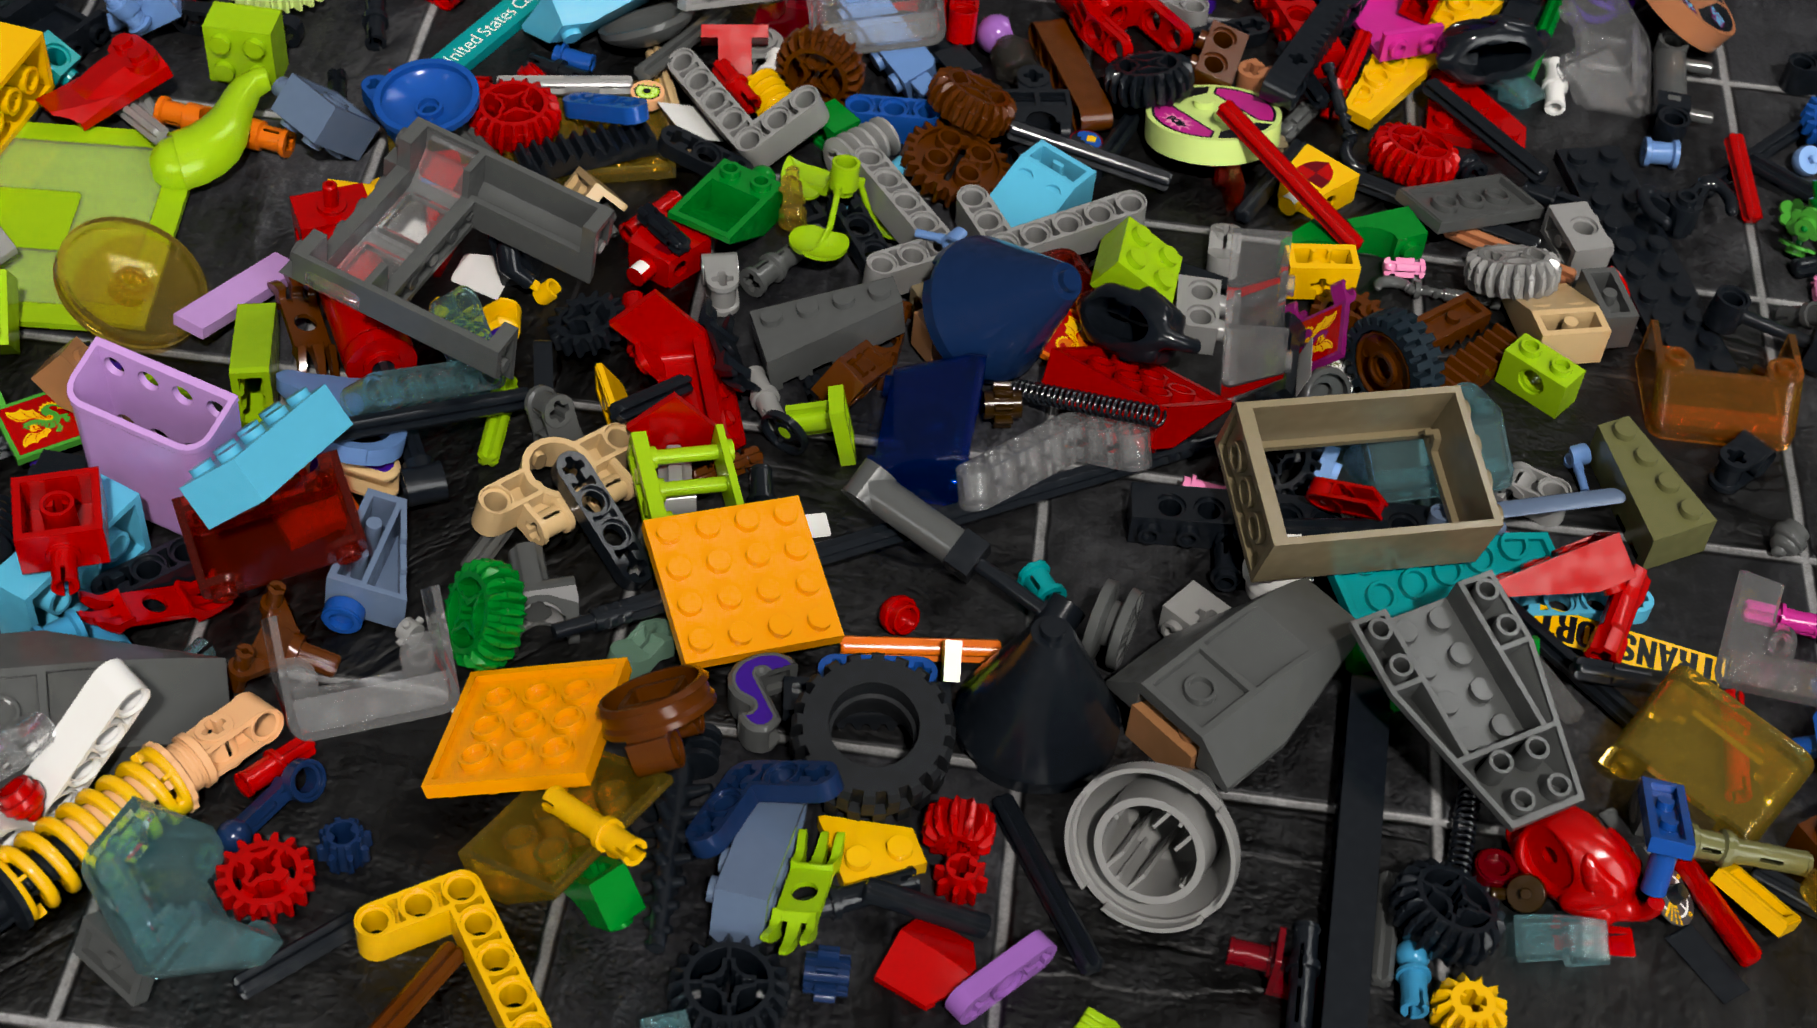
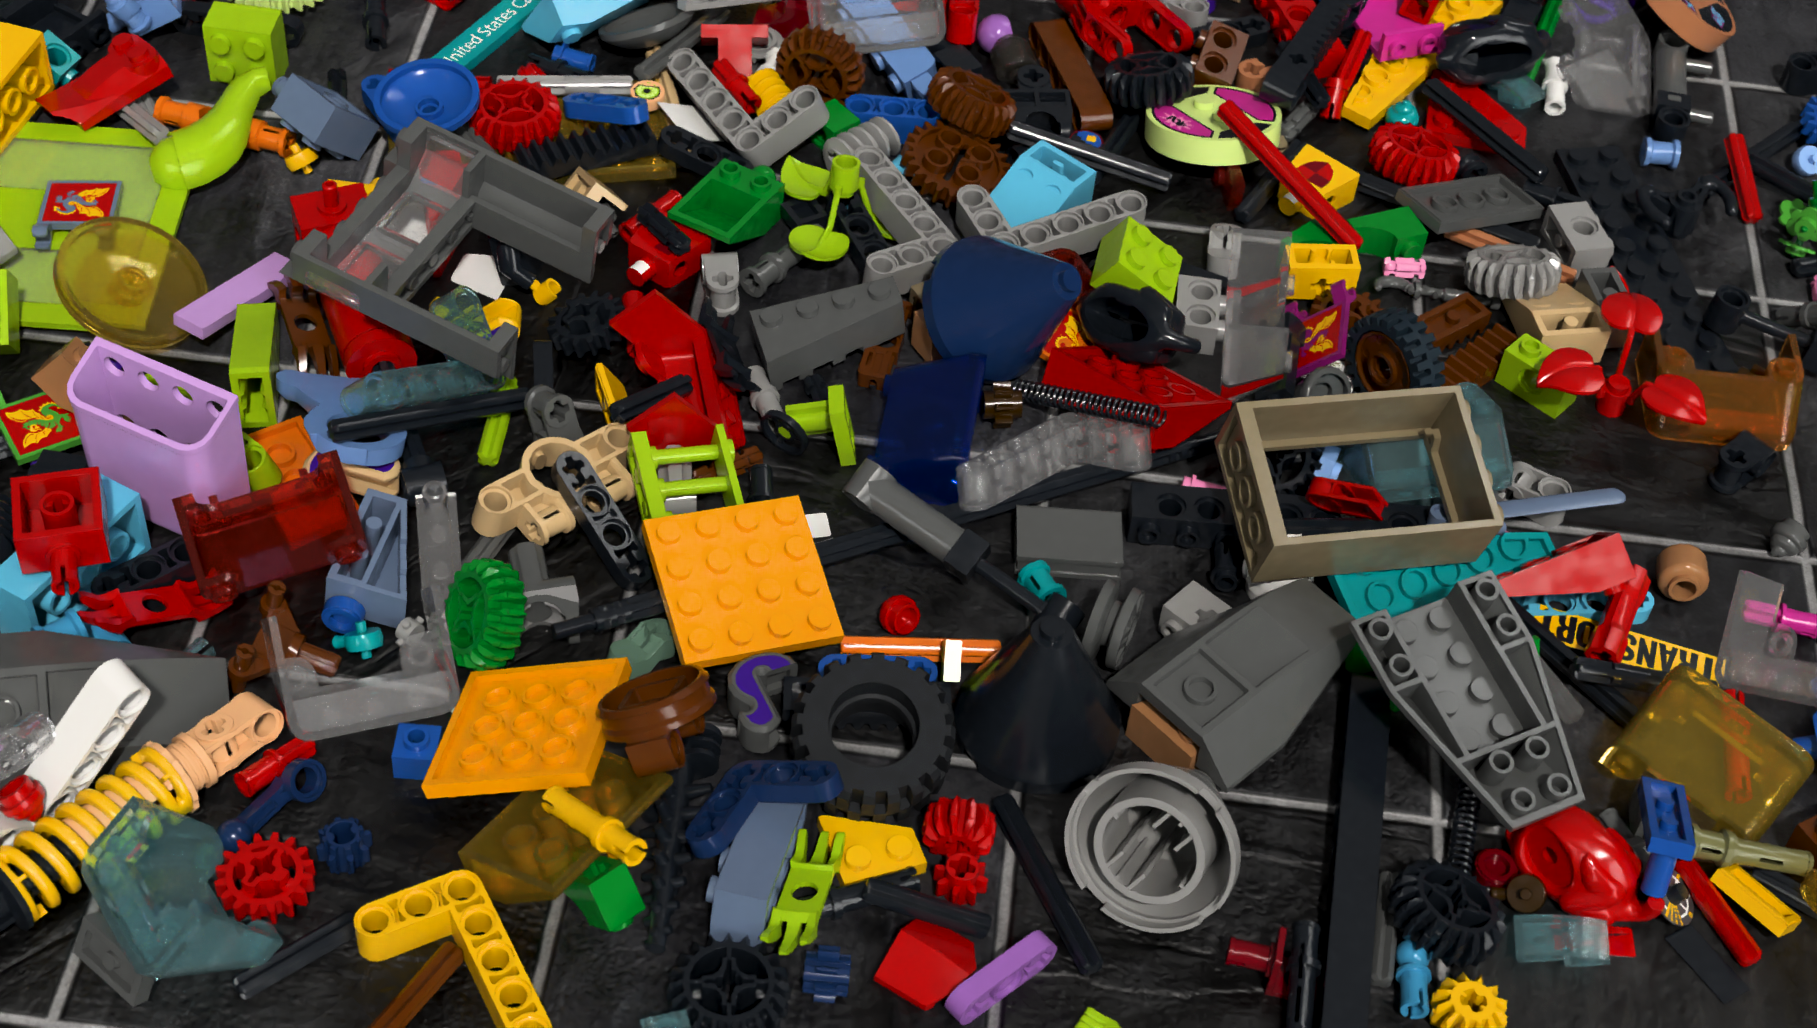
(73, 203): none -> flag
(265, 455): medium azure brick -> none
(301, 158): none -> yellow piece
(360, 640): none -> teal piece
(414, 749): none -> blue plate
(438, 537): none -> clear piece
(792, 212): clear yellow piece -> none
(858, 372): reddish brown brick -> none
(944, 239): medium blue hand -> none
(1070, 541): none -> dark grey piece
(1304, 366): white sticker -> none
(1349, 136): black piece -> none
(1402, 112): none -> teal plate
(1575, 373): none -> red plant
(1577, 457): medium blue hand -> none
(1660, 509): olive wedge -> none
(1682, 572): none -> medium nougat head

